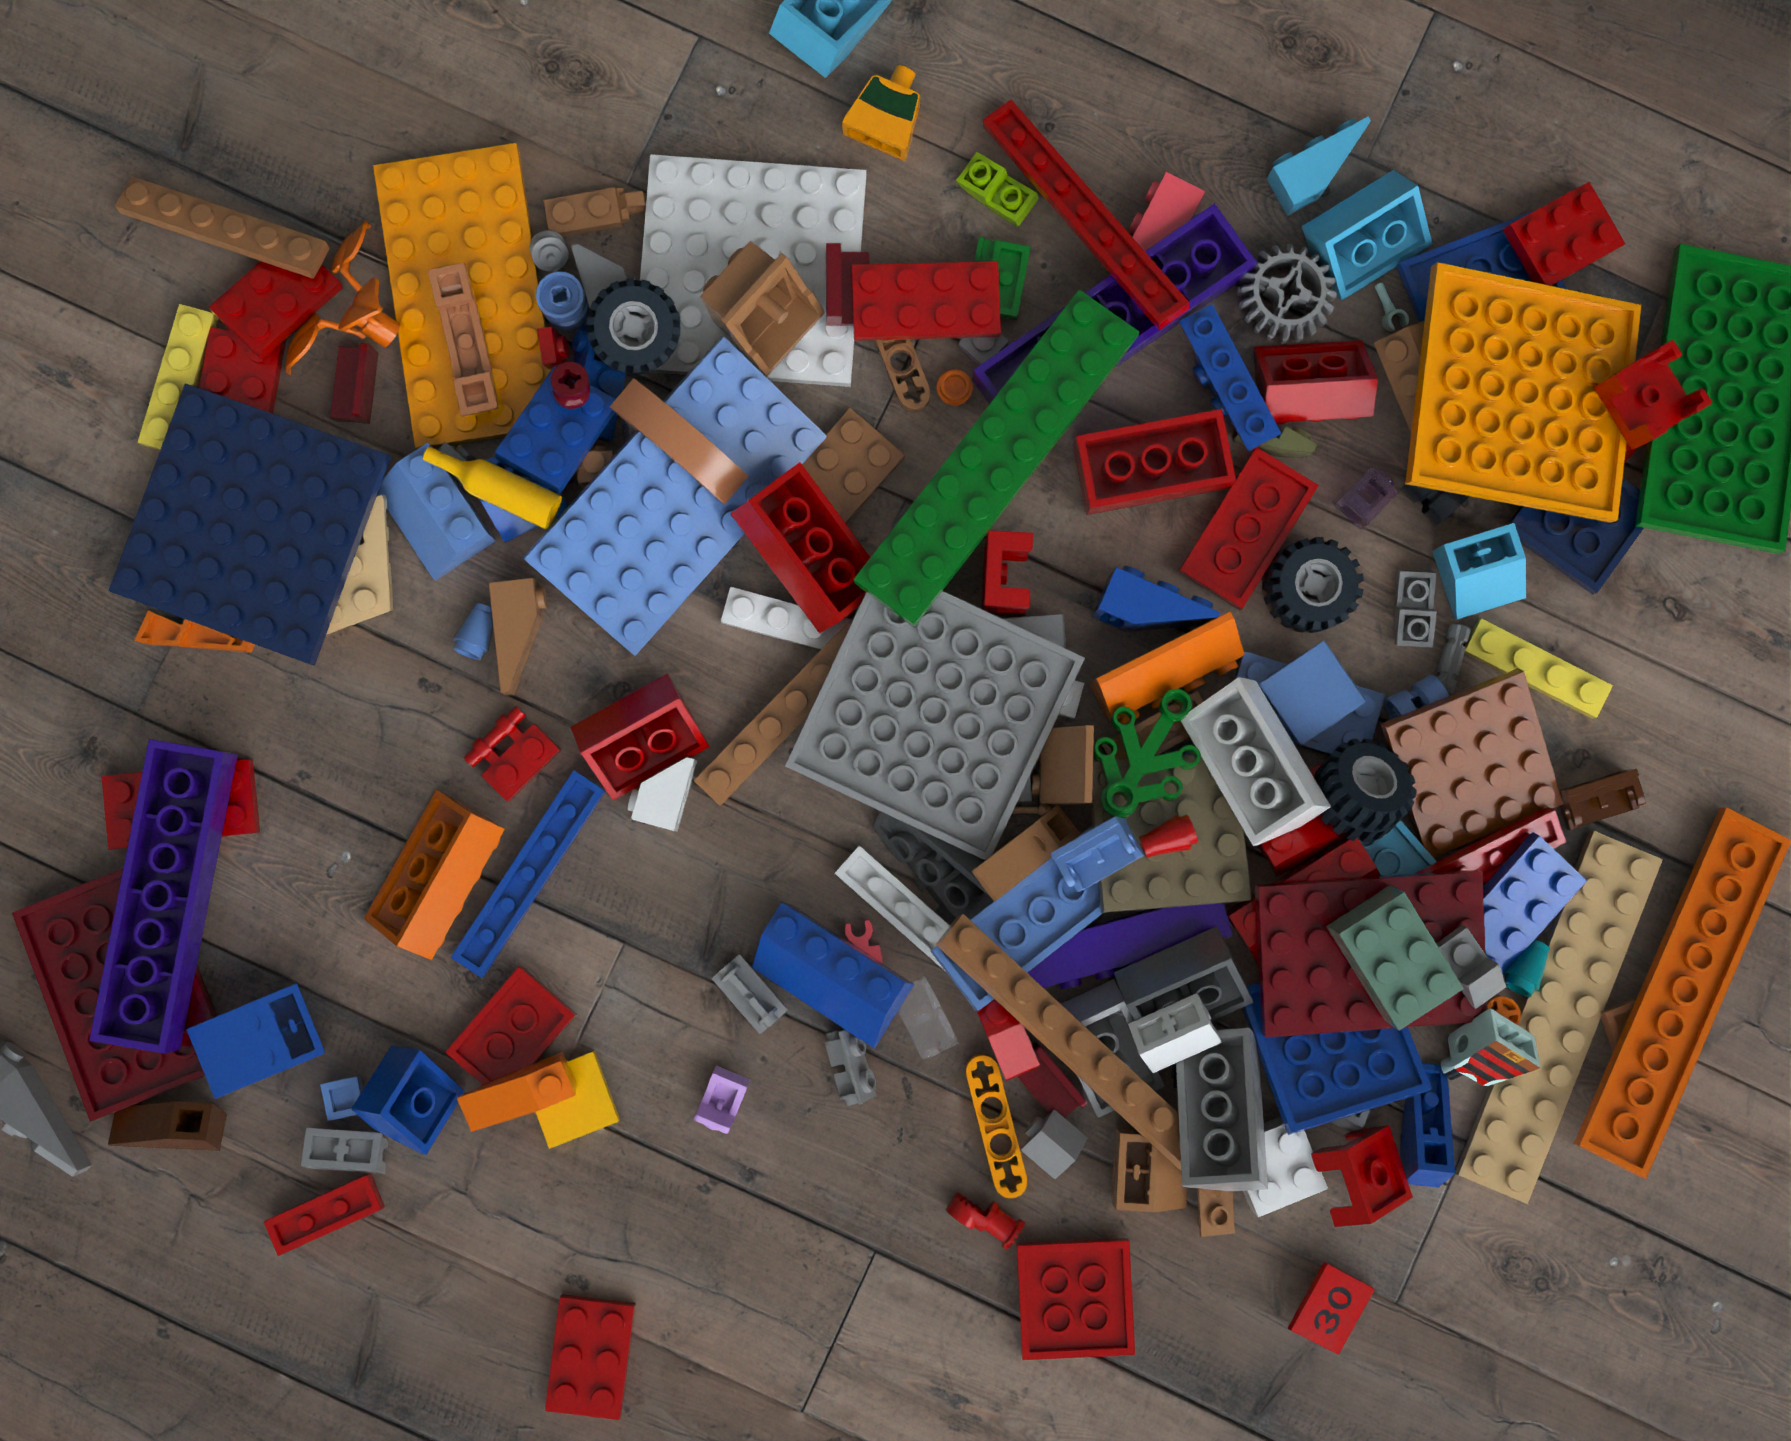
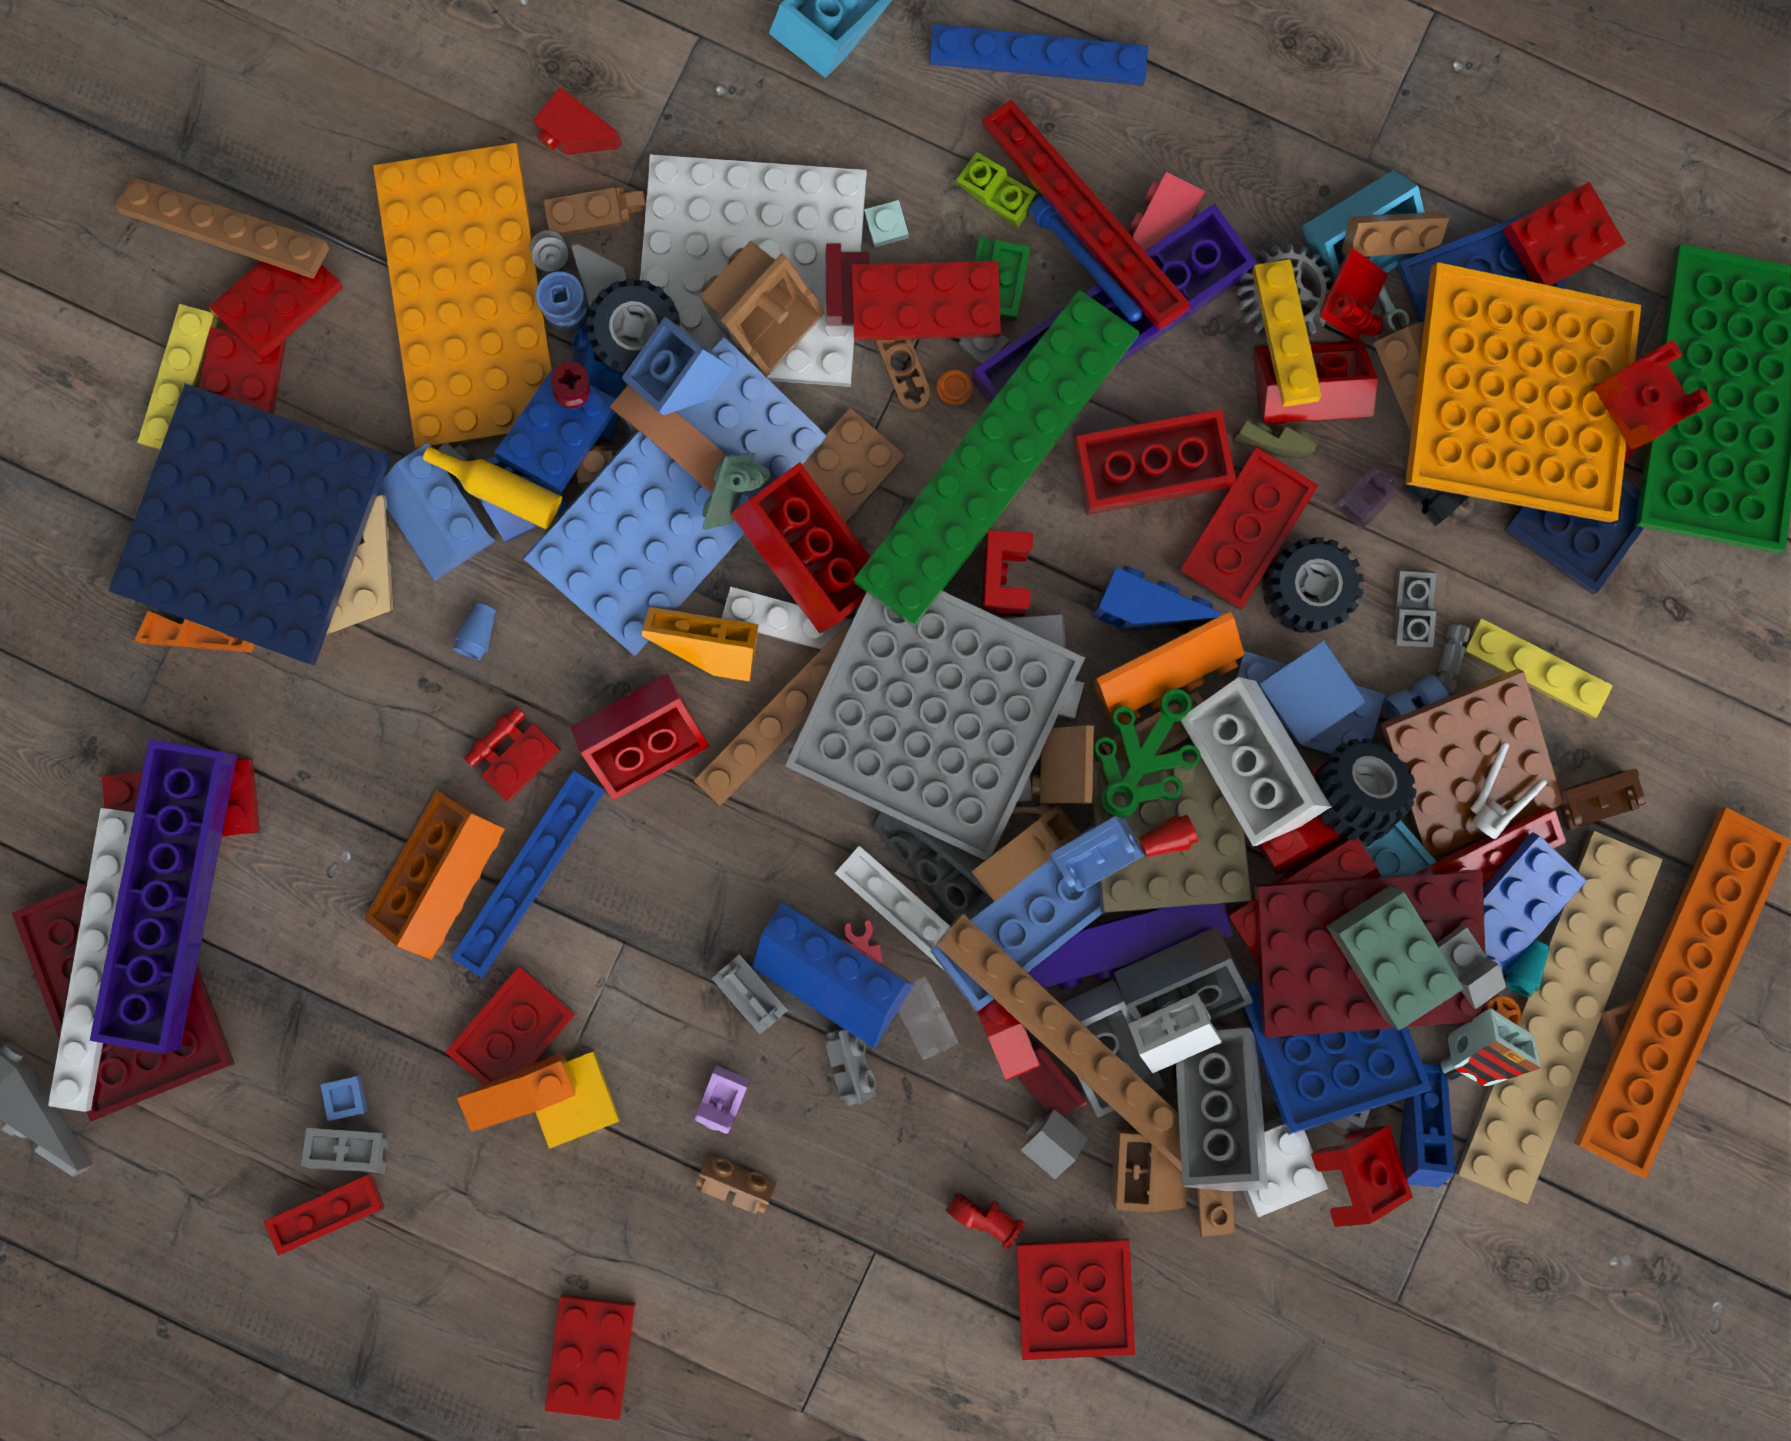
(77, 1056): none -> white plate
(169, 1126): reddish brown slope -> none
(255, 1041): blue slope -> none
(354, 384): dark red panel -> none
(363, 312): orange plant -> none
(408, 1098): blue slope -> none
(464, 339): nougat slope -> none
(516, 621): medium nougat slope -> none
(553, 347): red plate -> none
(573, 127): none -> red slope
(663, 796): white slope -> none
(675, 369): none -> medium blue slope
(711, 643): none -> light orange slope
(733, 477): none -> sand green hinge
(751, 1188): none -> medium nougat hinge
(885, 113): light orange torso -> none
(886, 223): none -> light aqua plate
(999, 1124): light orange beam -> none
(1038, 55): none -> blue plate
(1047, 217): none -> blue piece
(1228, 378): blue bracket -> none
(1286, 333): none -> yellow plate
(1305, 176): medium azure slope -> none
(1331, 1308): red piece -> none
(1354, 296): none -> red hinge
(1395, 233): none -> medium nougat plate
(1482, 571): medium azure slope -> none
(1494, 817): none -> white plant

